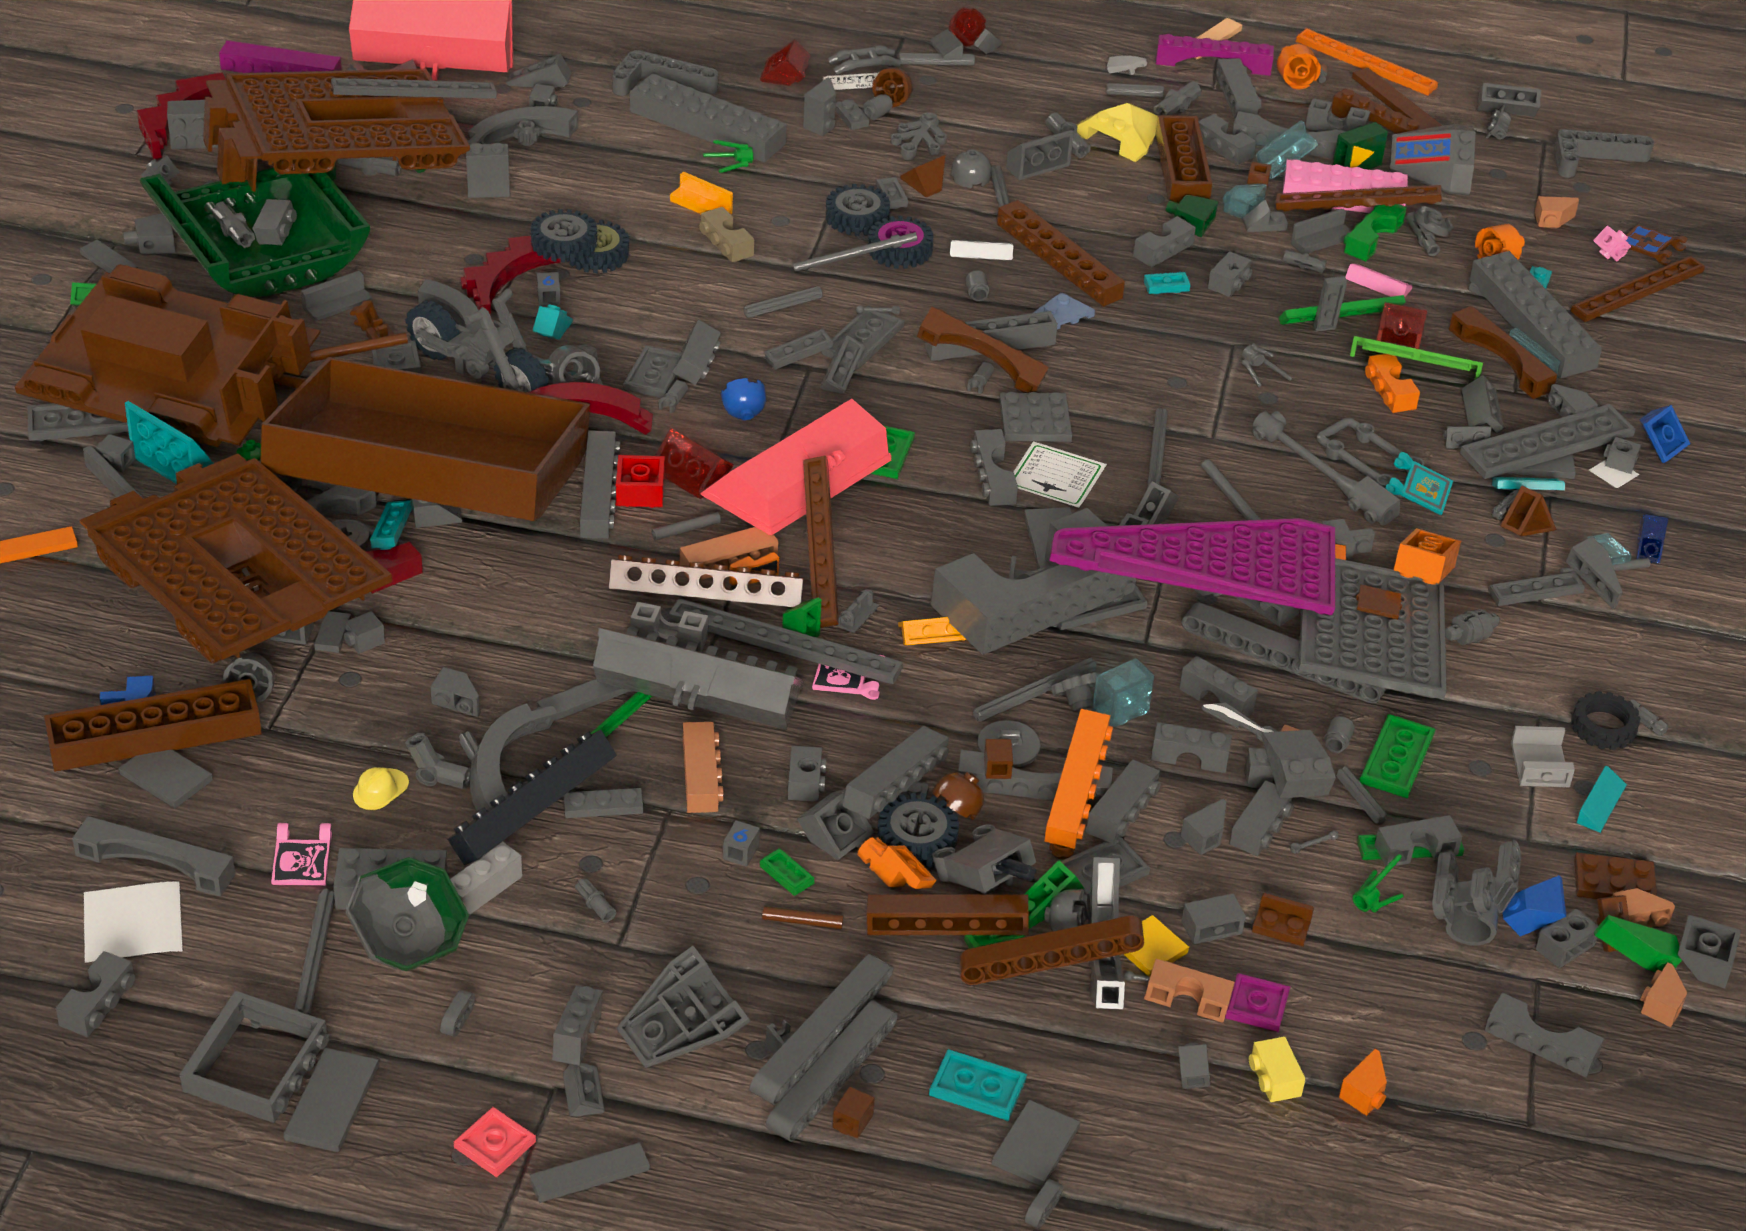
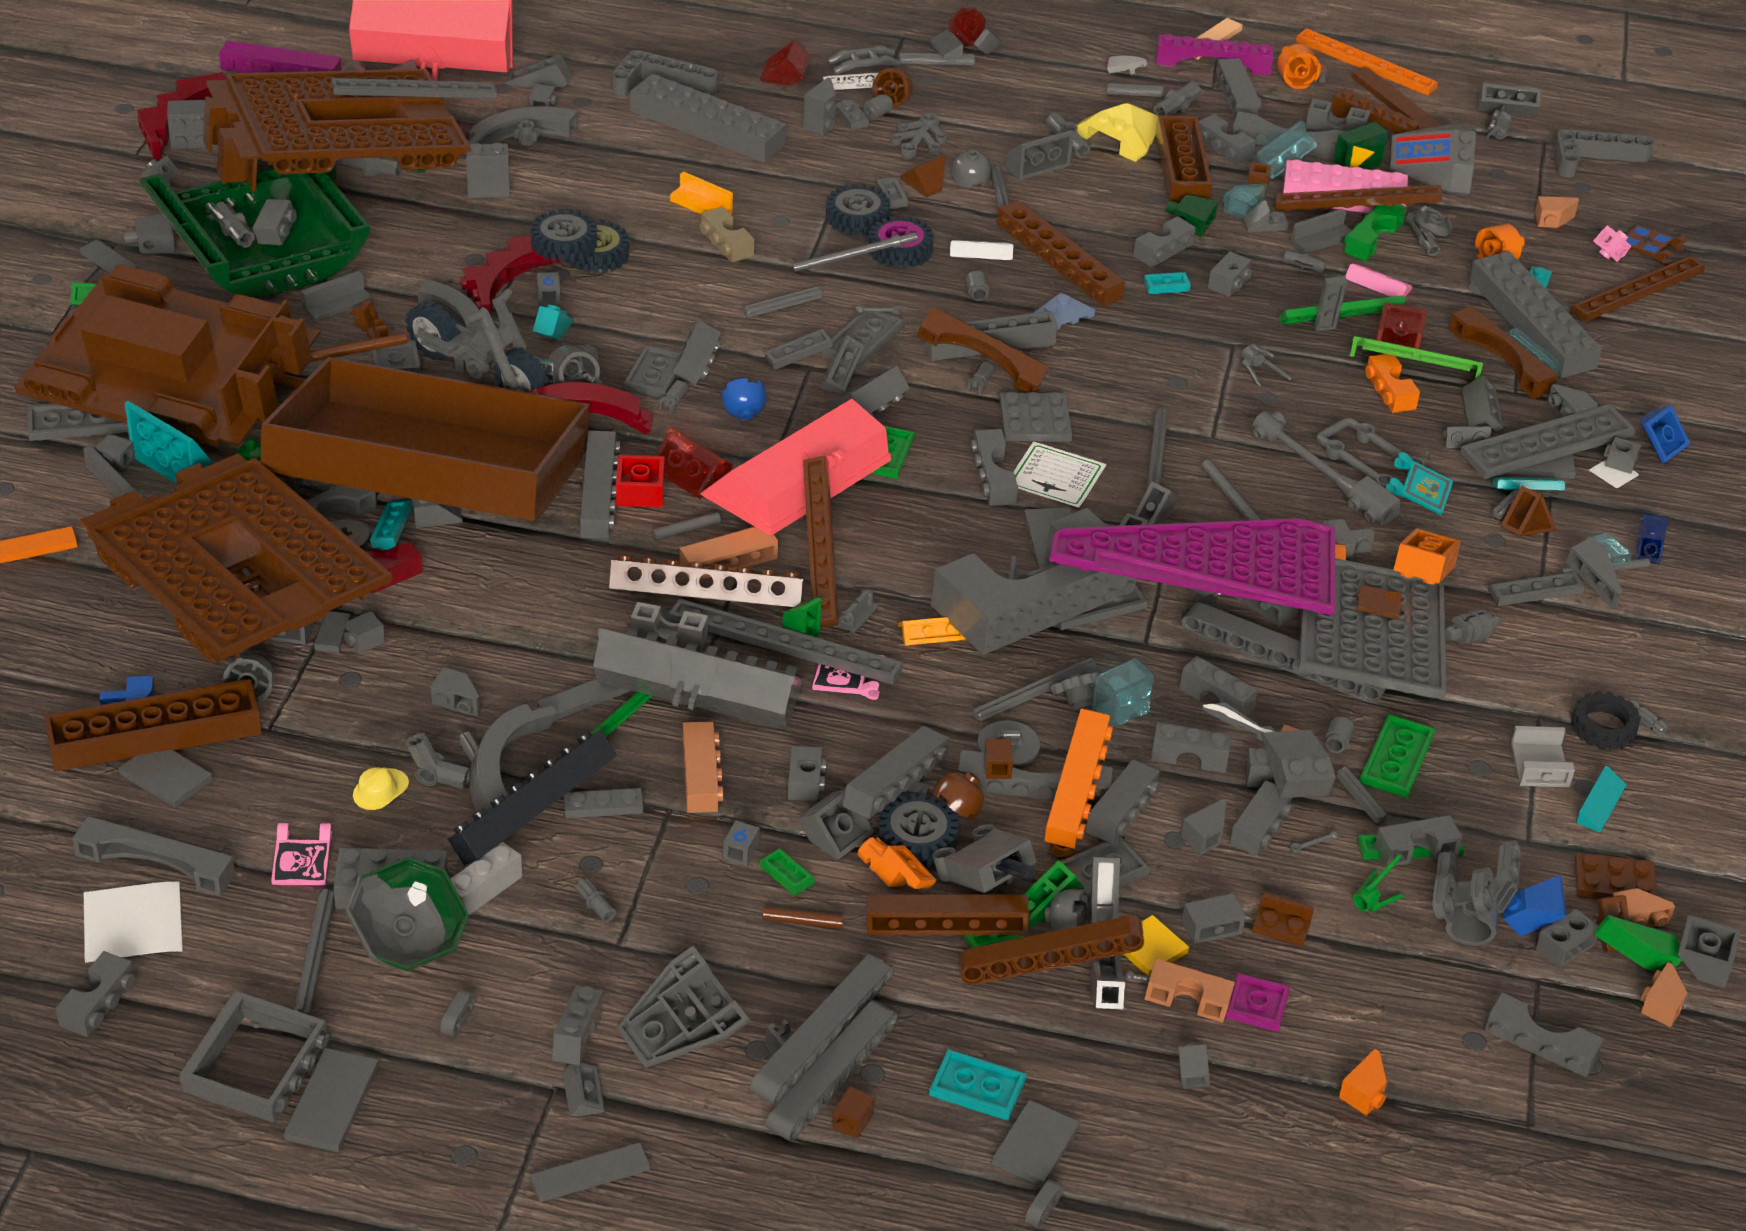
(494, 1141): coral tile -> none
(743, 154): green plant -> none
(769, 562): orange slope -> none
(875, 391): none -> dark grey slope
(1277, 1069): light yellow brick -> none

